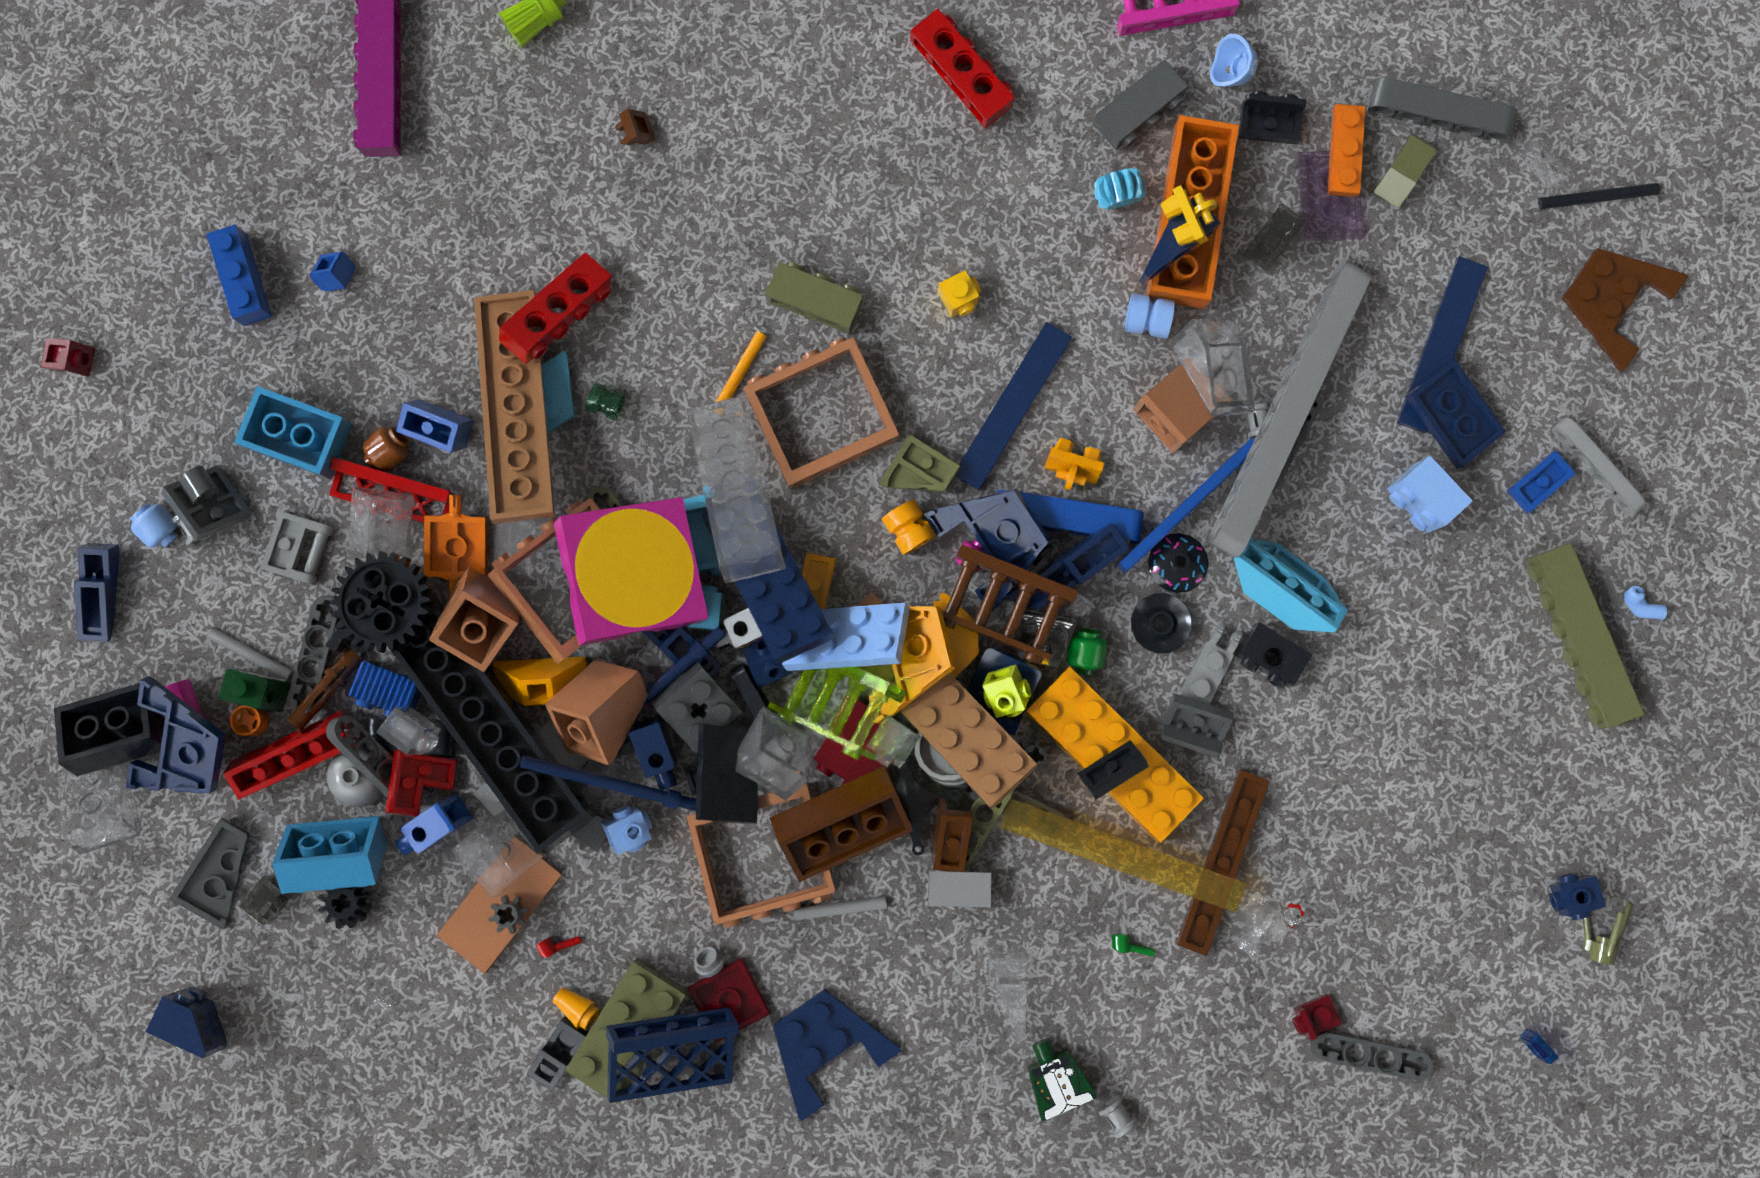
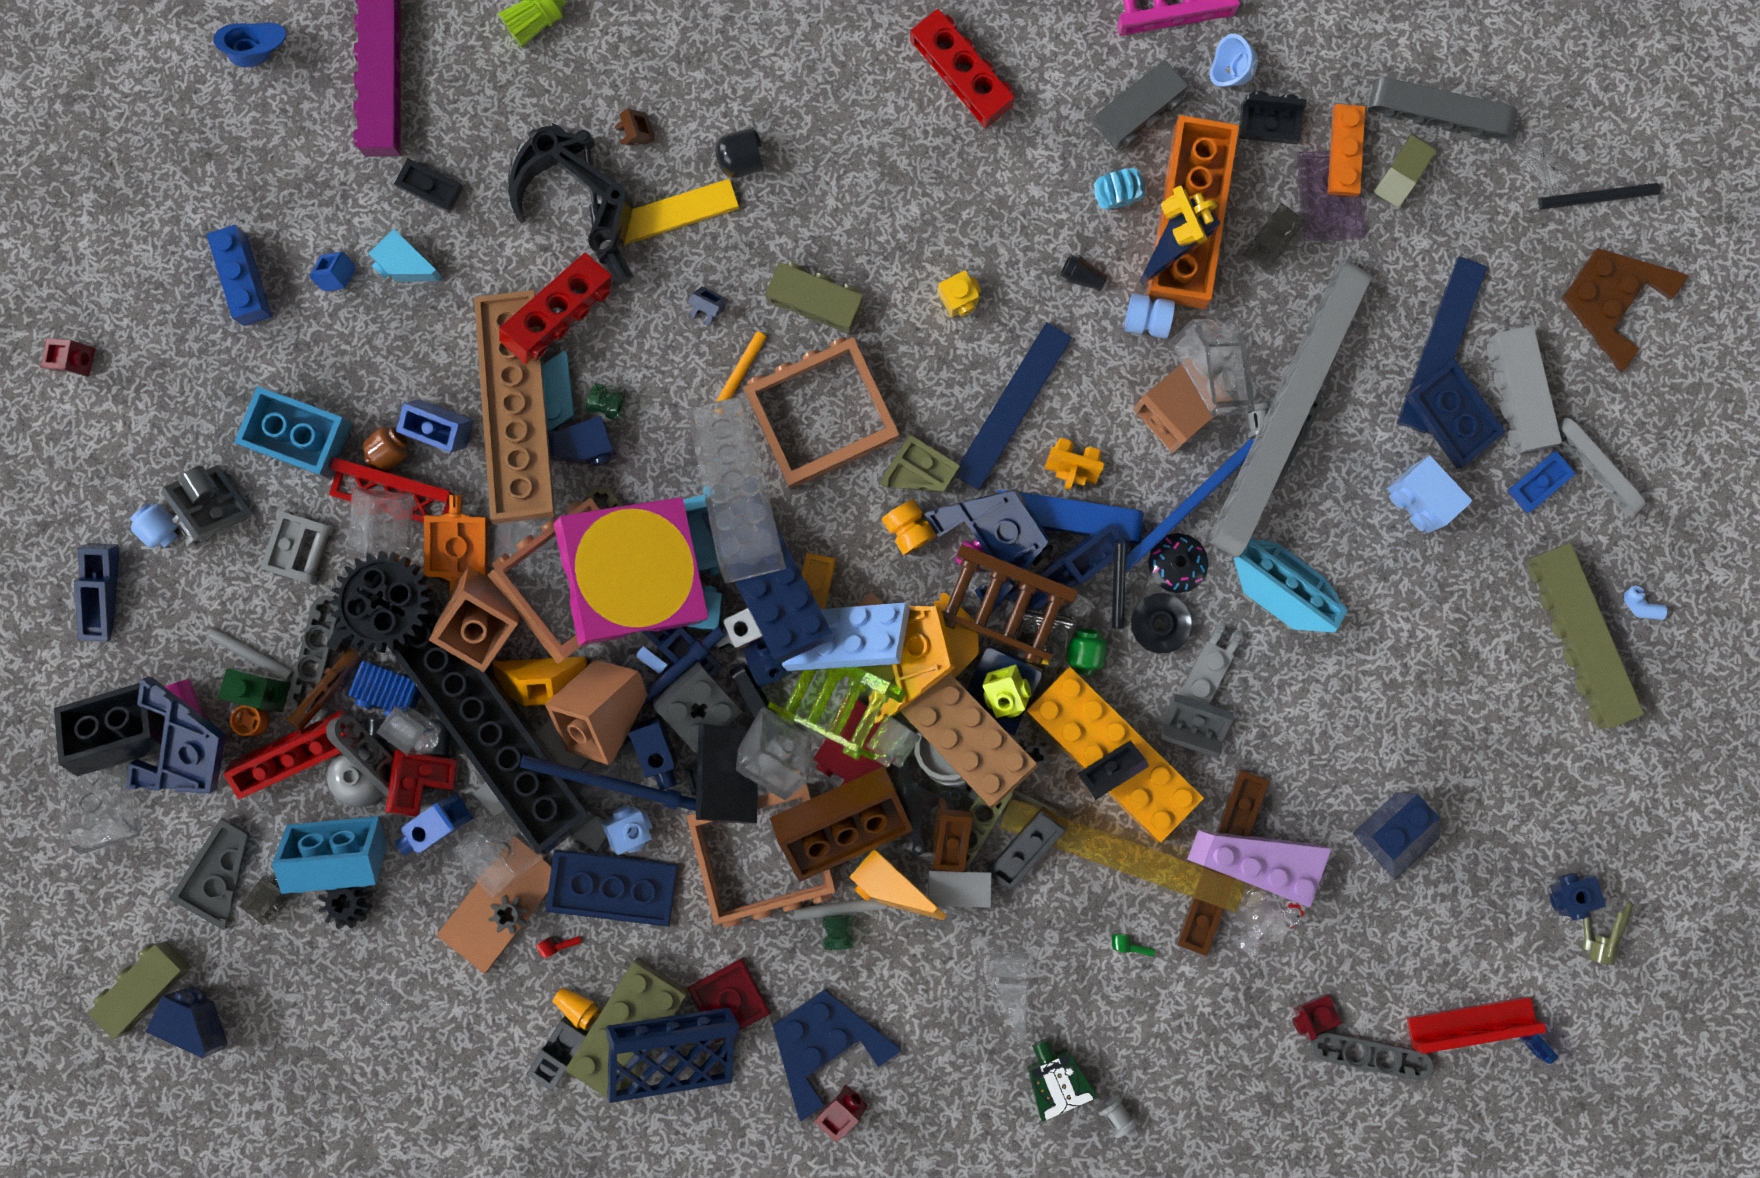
(138, 989): none -> olive brick
(249, 43): none -> blue piece
(401, 261): none -> medium azure slope
(428, 185): none -> black plate
(582, 443): none -> dark blue slope
(608, 219): none -> black piece
(611, 887): none -> dark blue tile
(652, 660): none -> light blue tile
(681, 210): none -> yellow tile
(708, 302): none -> dark blue tile
(708, 962): light grey plate -> none
(739, 153): none -> black helmet
(838, 932): none -> clear green wheel
(841, 1113): none -> dark red bracket
(888, 886): none -> light orange slope
(1027, 848): none -> black tile
(1082, 273): none -> black cone
(1119, 574): none -> black bar
(1270, 864): none -> lavender wedge
(1291, 657): black brick -> none
(1400, 832): none -> dark blue slope
(1474, 1025): none -> red fence
(1524, 390): none -> light grey brick

